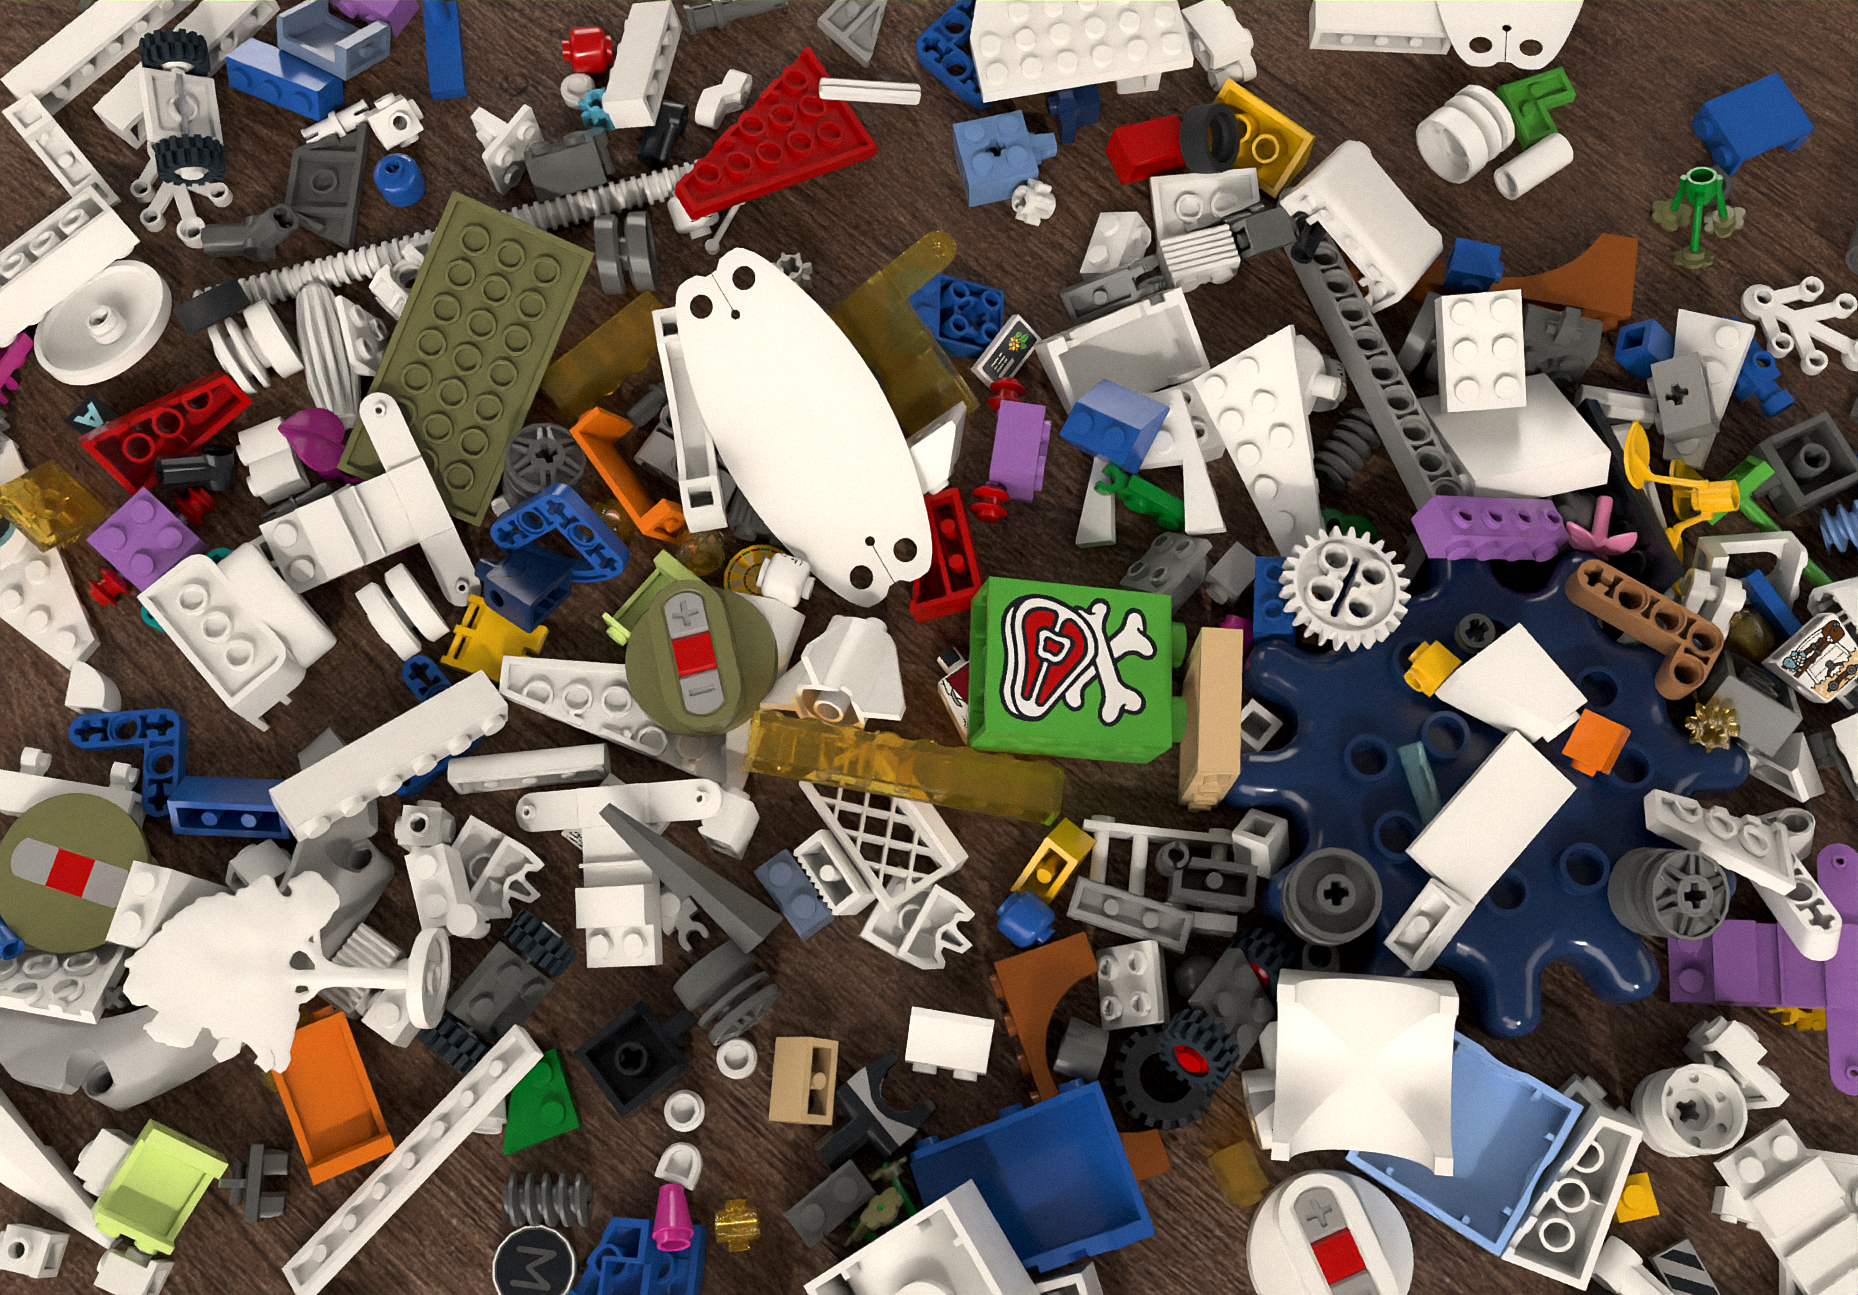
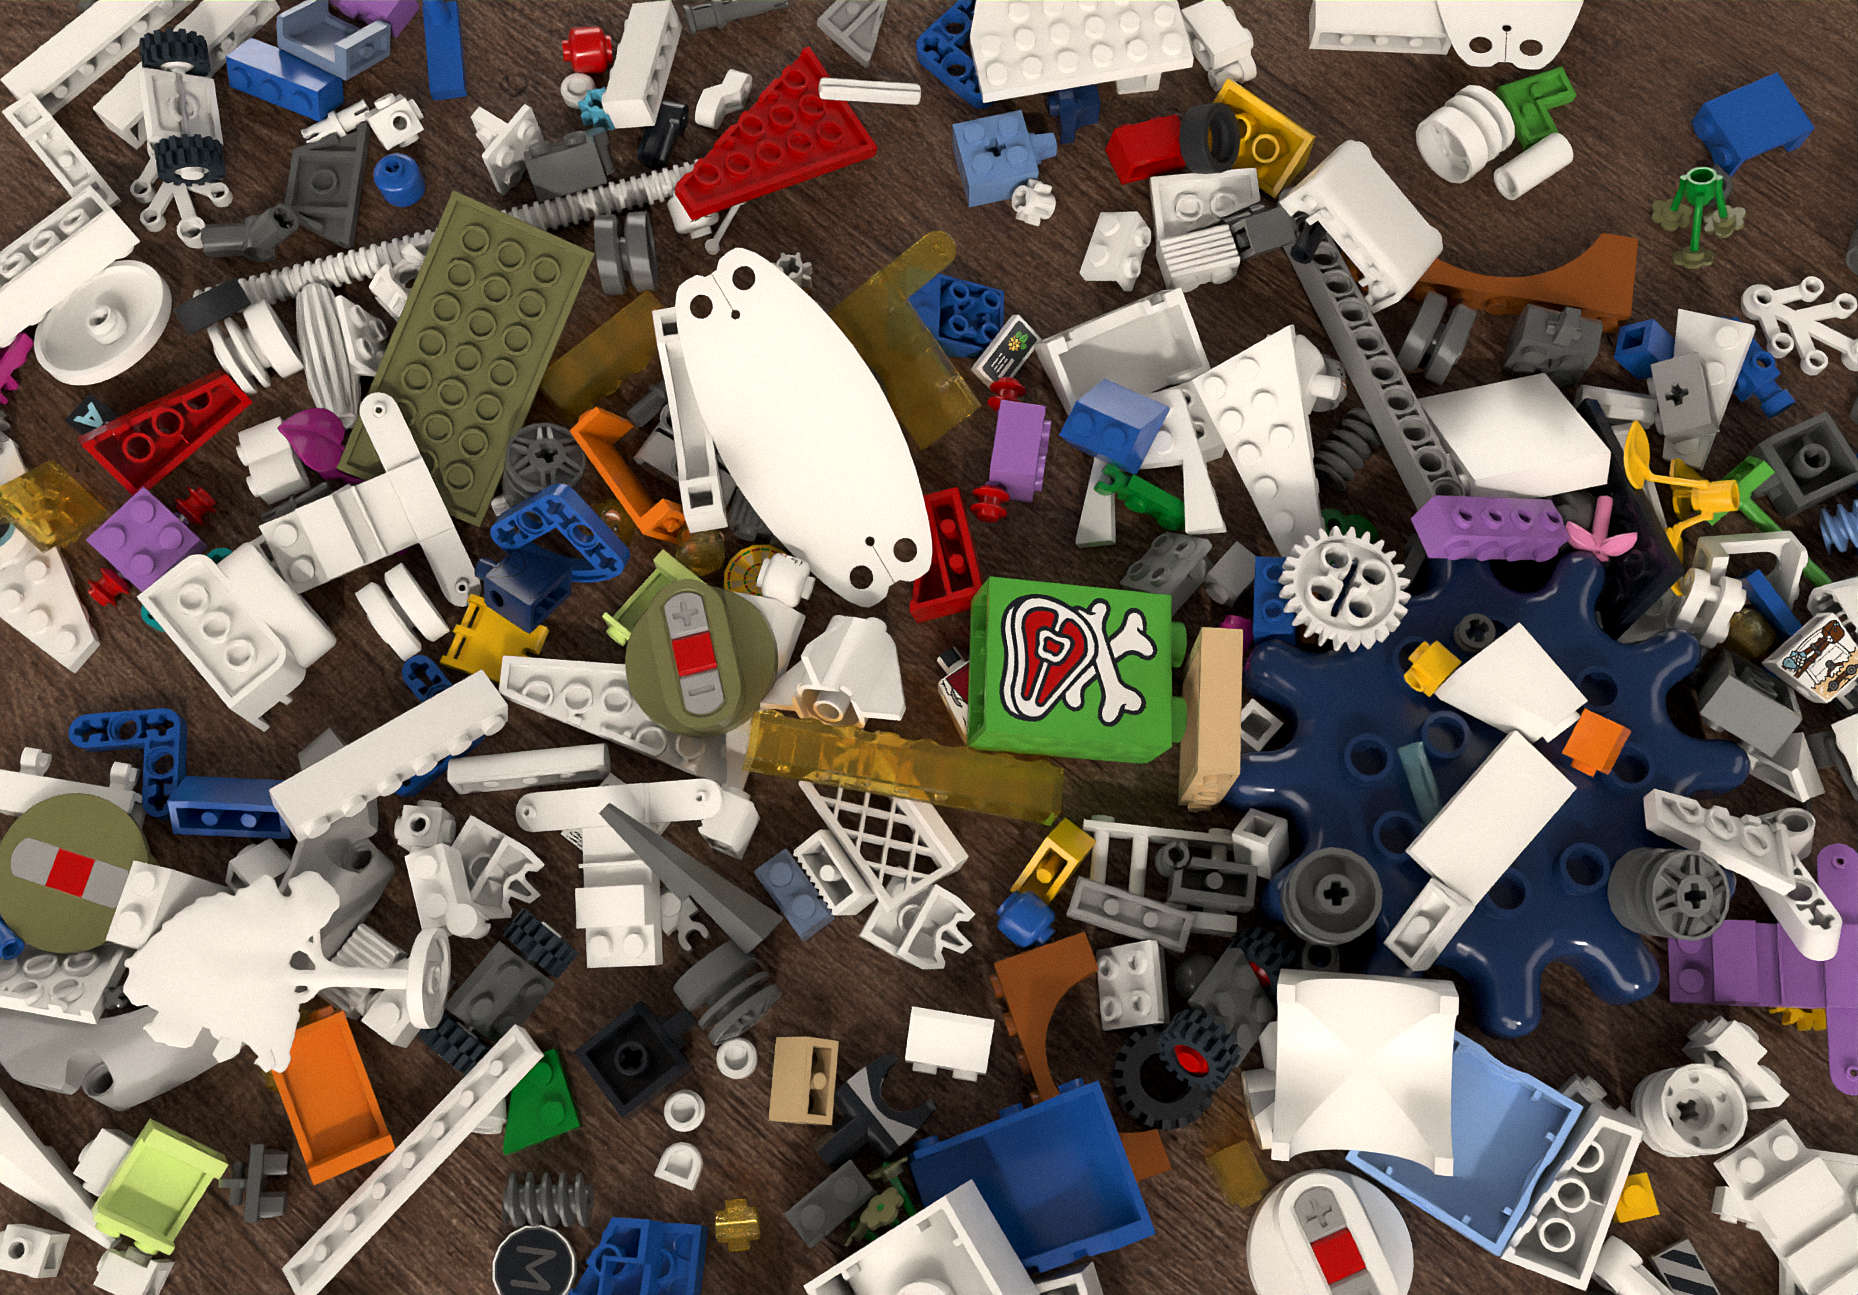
(91, 691): white brick -> none
(209, 468): black piece -> none
(672, 1219): dark pink cone -> none
(937, 449): white slope -> none
(1081, 1051): dark grey beam -> none
(1110, 290): dark grey hinge -> none
(1472, 266): blue brick -> none
(1480, 351): white brick -> none
(1641, 624): medium nougat beam -> none
(1710, 736): clear yellow gear -> none

